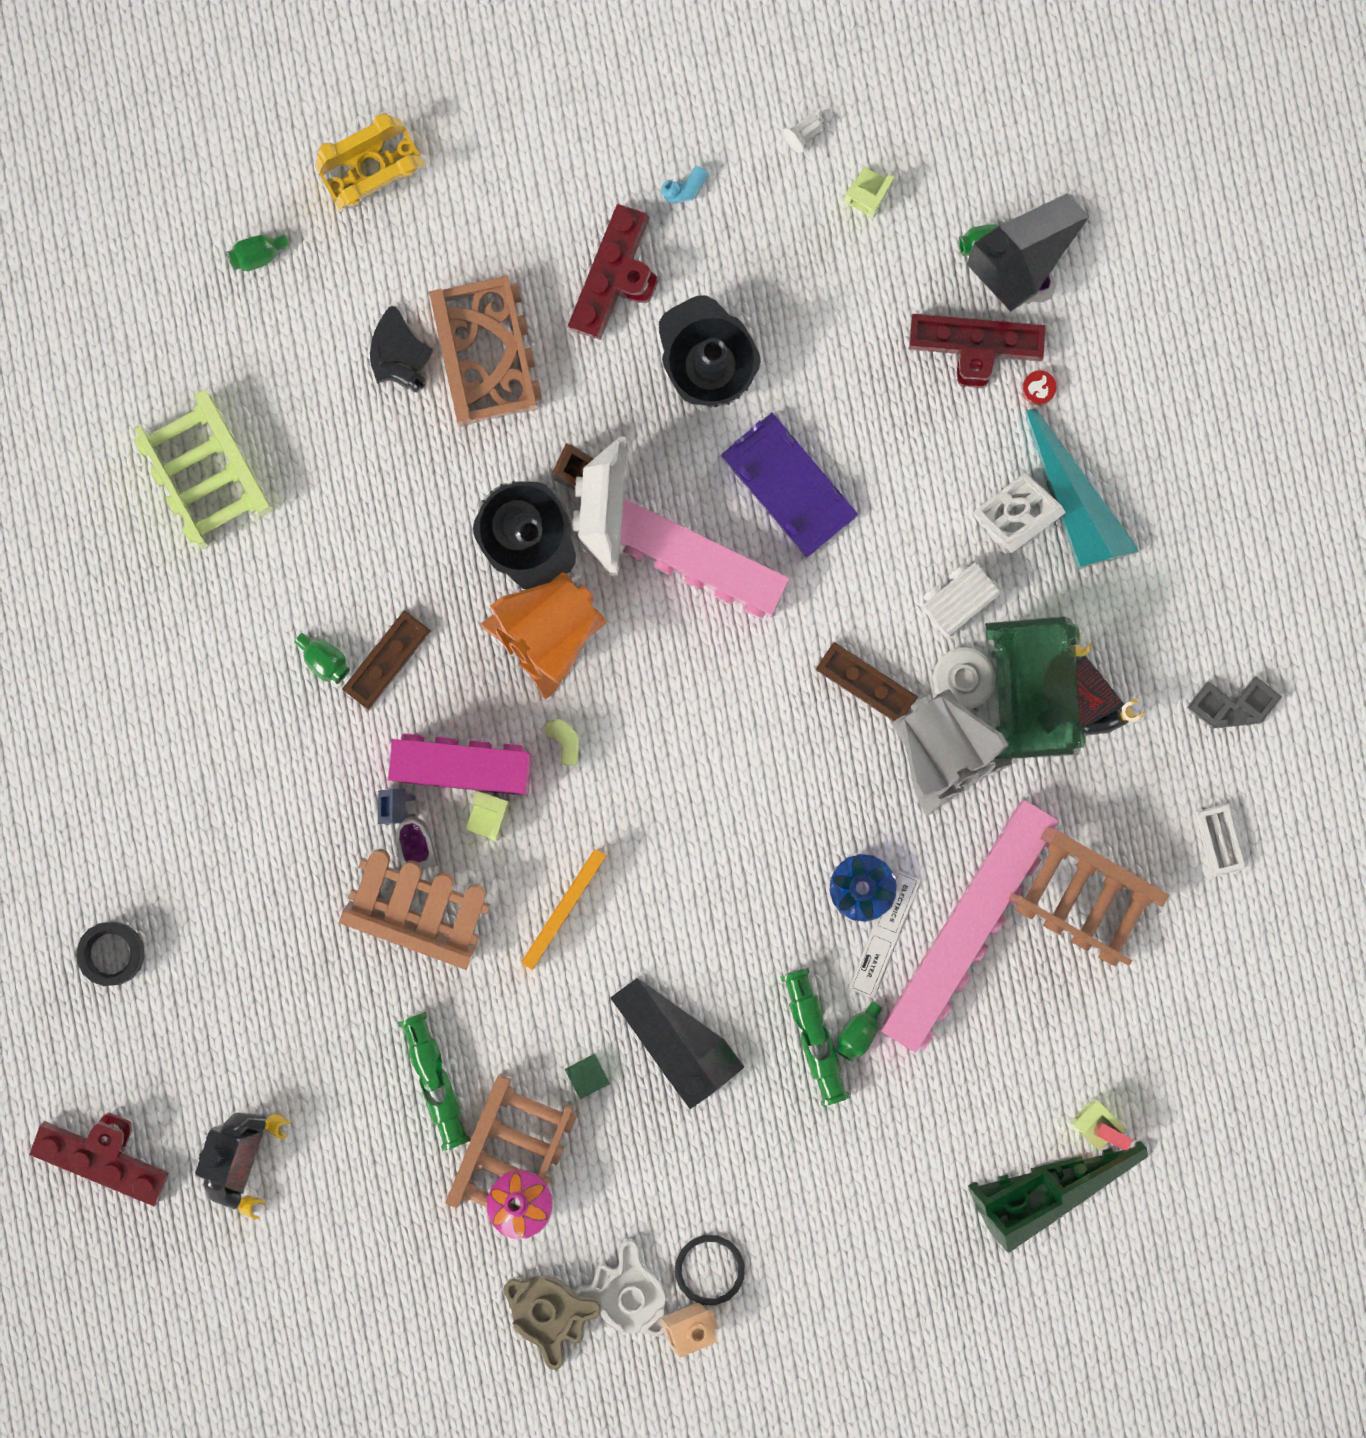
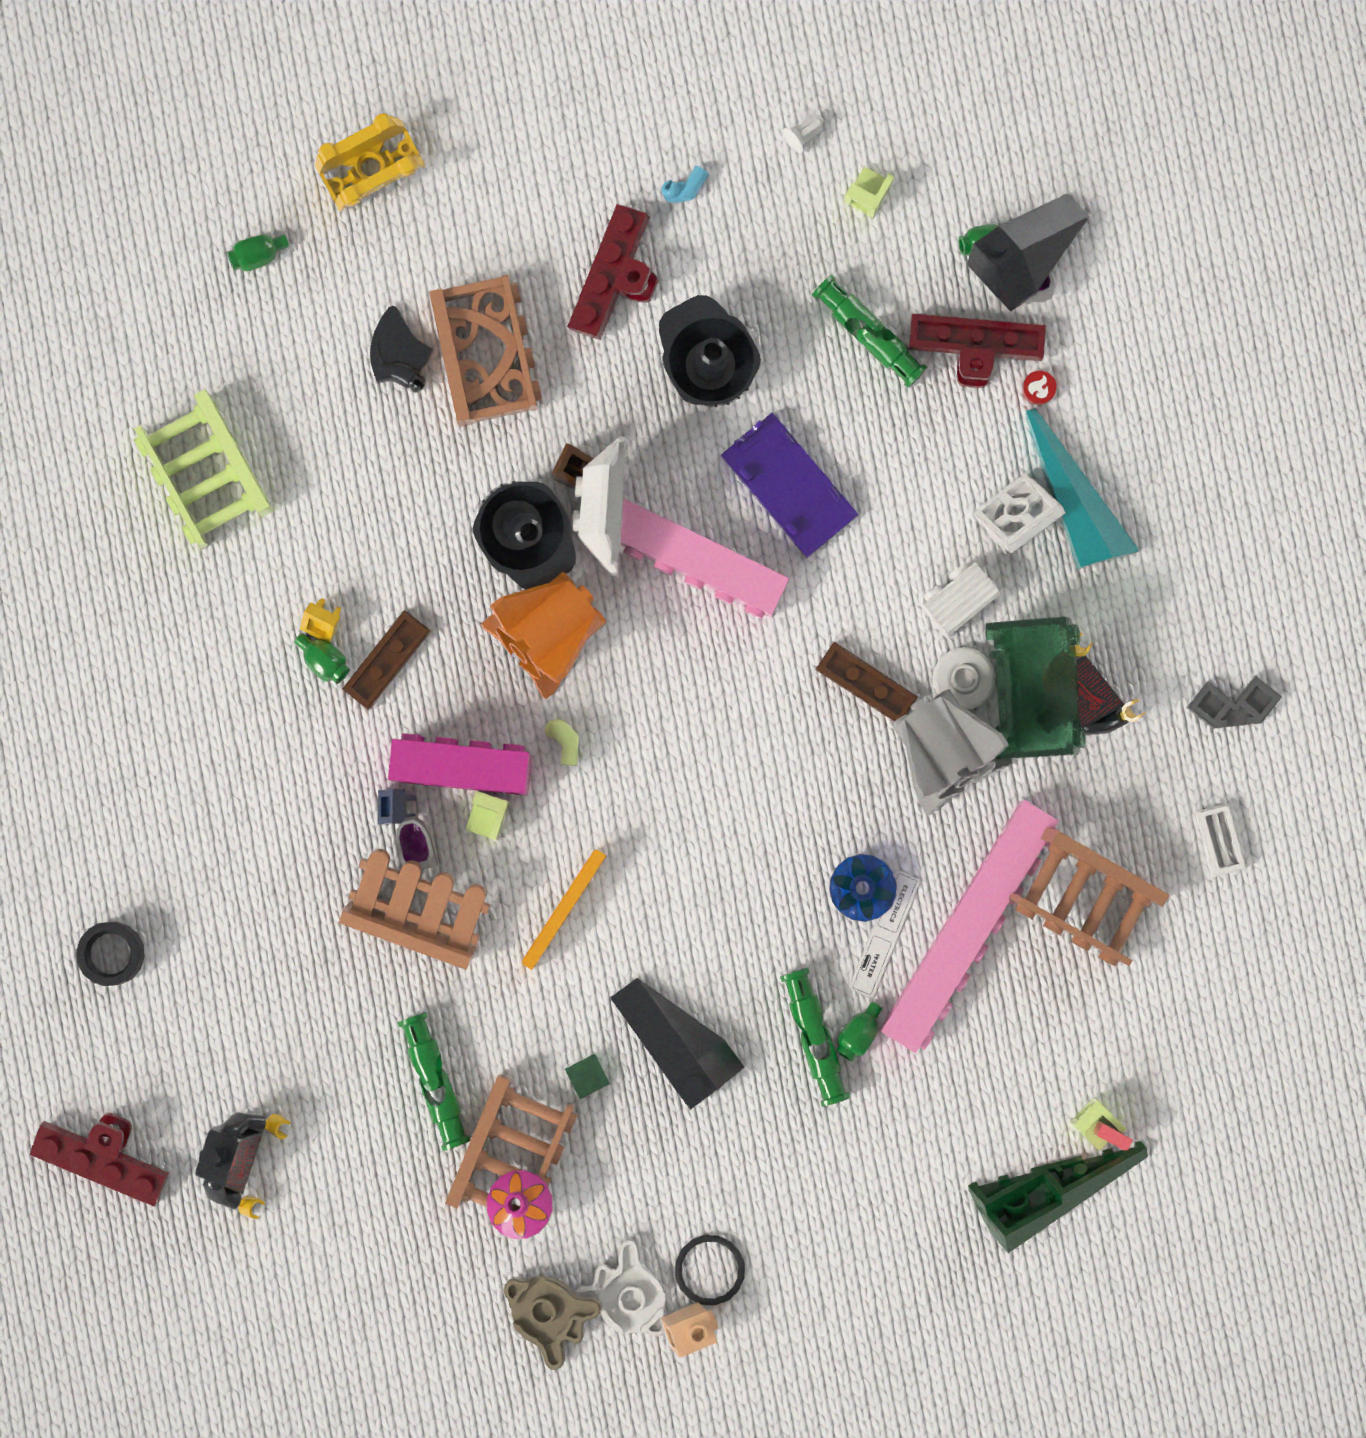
(320, 622): none -> yellow tile
(874, 335): none -> green piece

